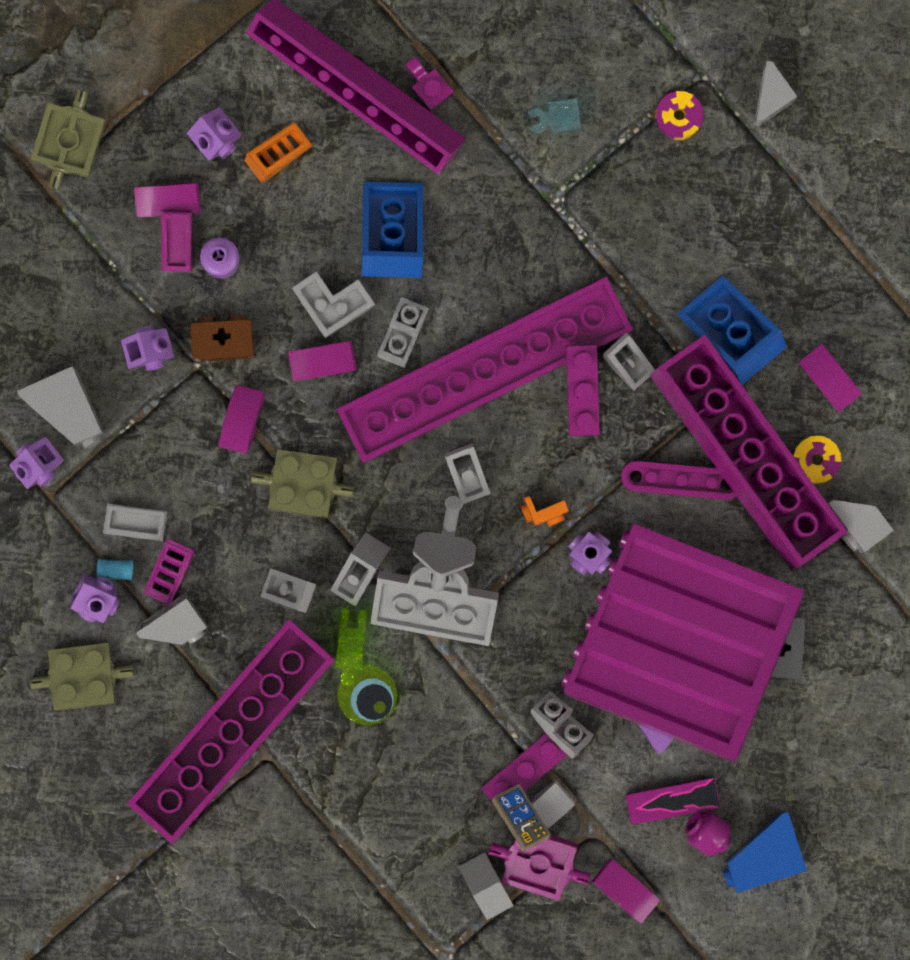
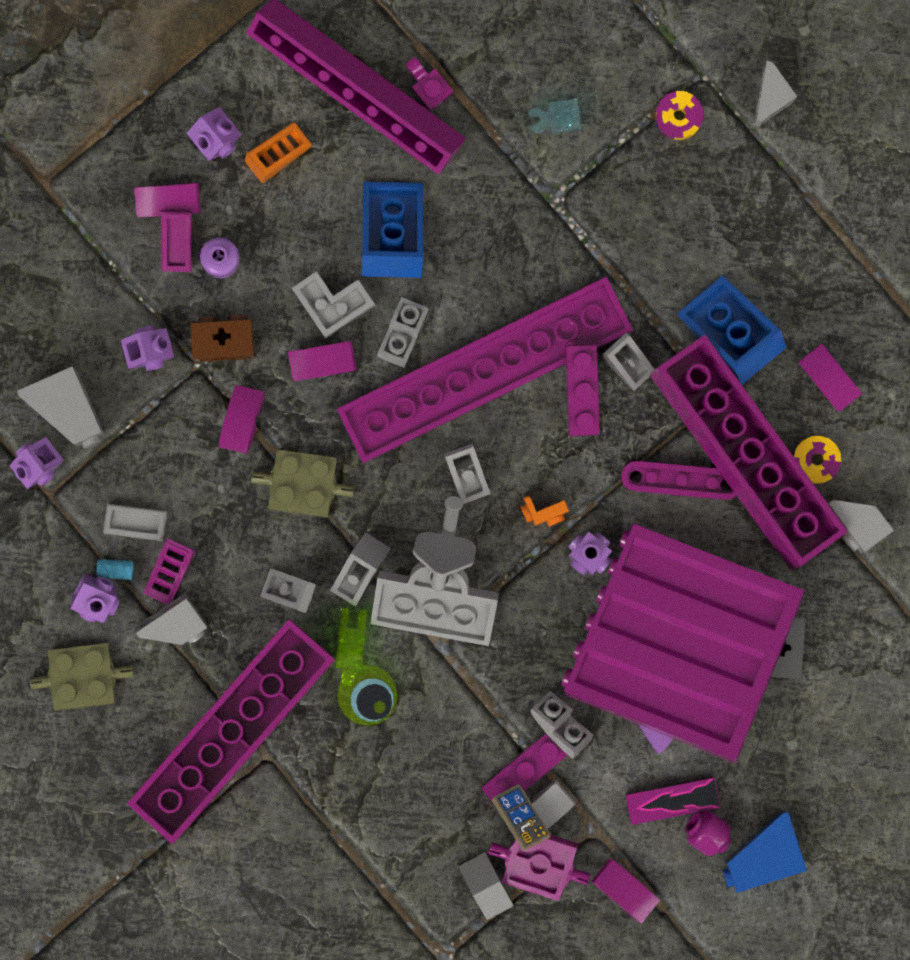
(68, 140): olive plate -> none

